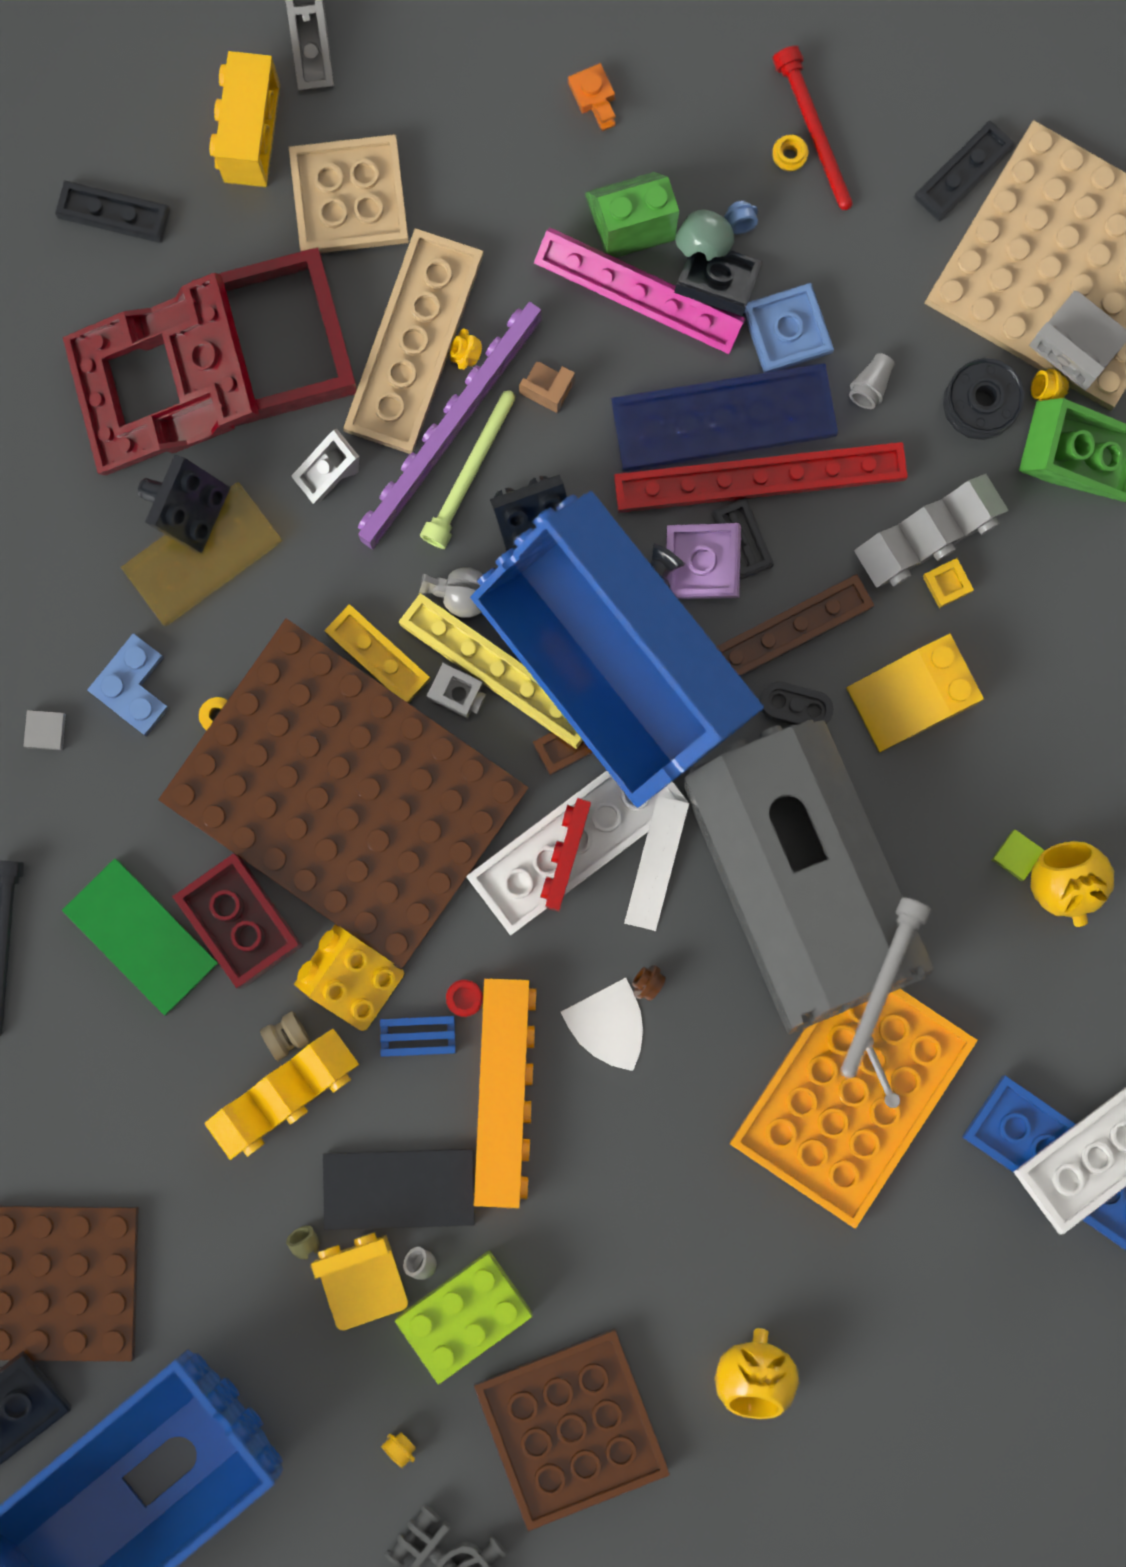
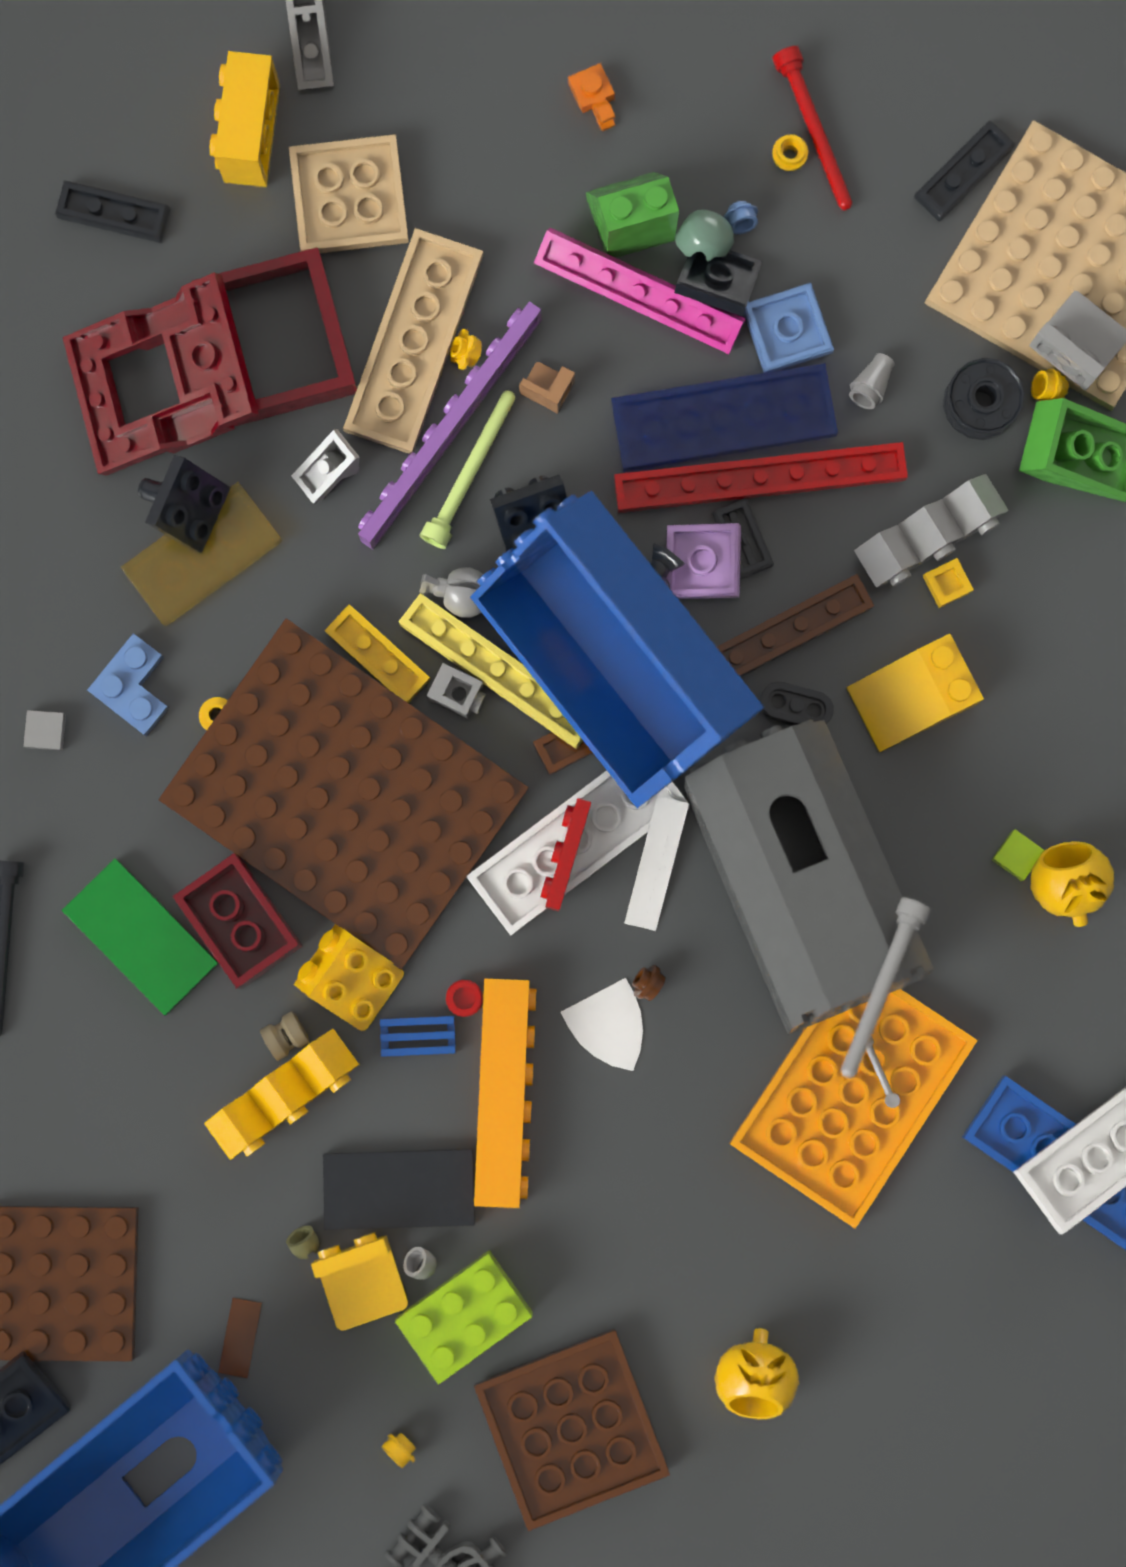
(240, 1337): none -> reddish brown sticker

